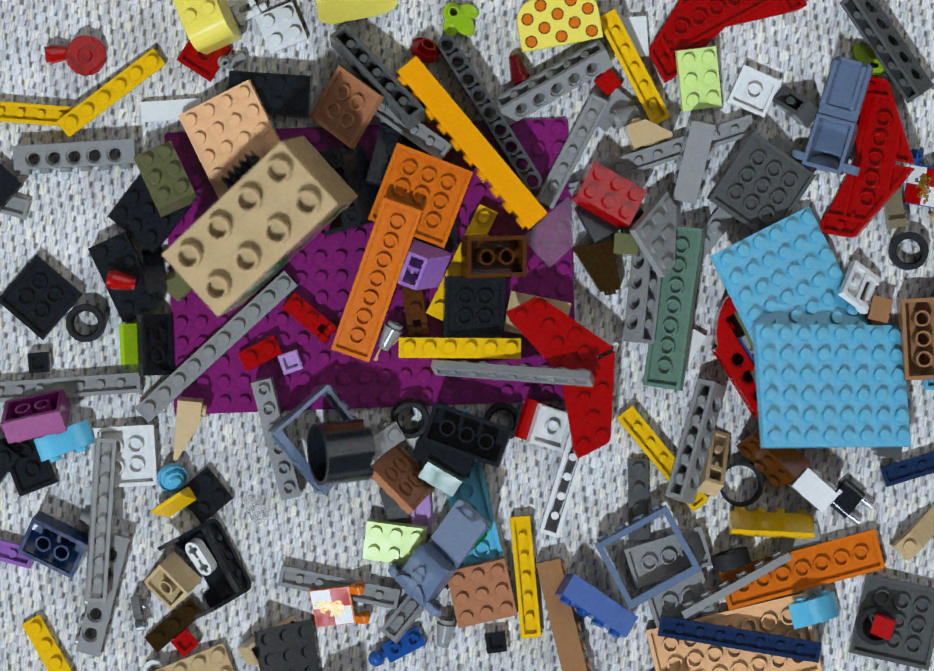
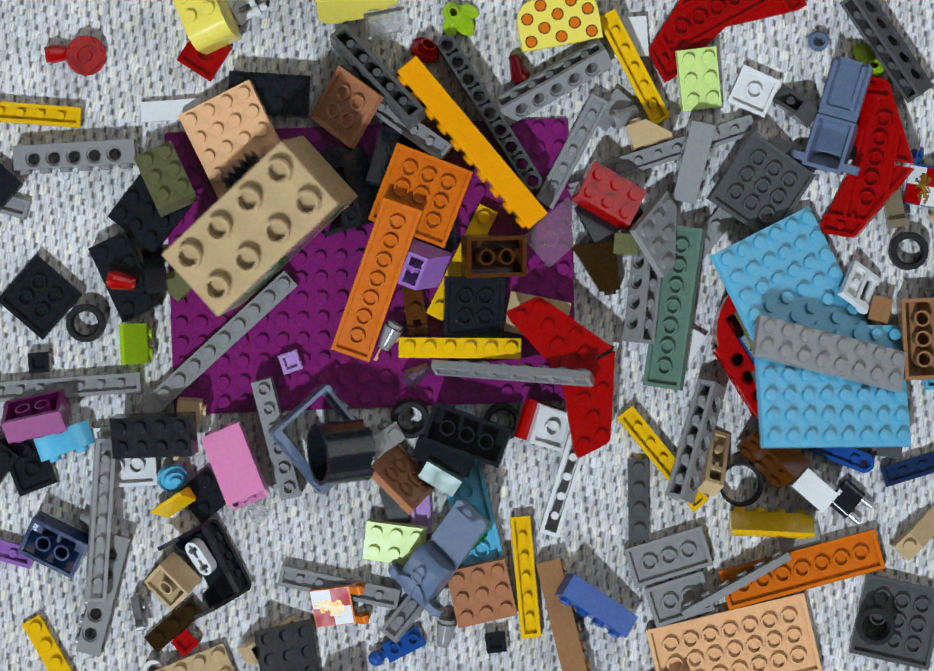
(111, 92): yellow plate -> none
(154, 435): none -> black brick
(155, 344): black tile -> none
(230, 62): light grey arm -> none
(235, 465): none -> bright pink brick
(260, 353): red plate -> none
(281, 27): white plate -> none
(309, 317): red plate -> none
(386, 26): none -> clear slope
(415, 375): none -> clear purple cone
(608, 82): red tile -> none
(663, 585): sand blue window -> none
(730, 559): black tyre -> none
(739, 638): dark blue plate -> none
(814, 609): medium azure brick -> none
(818, 34): none -> sand blue plate
(828, 353): none -> light grey plate
(846, 456): none -> blue plate
(883, 626): red tile -> none

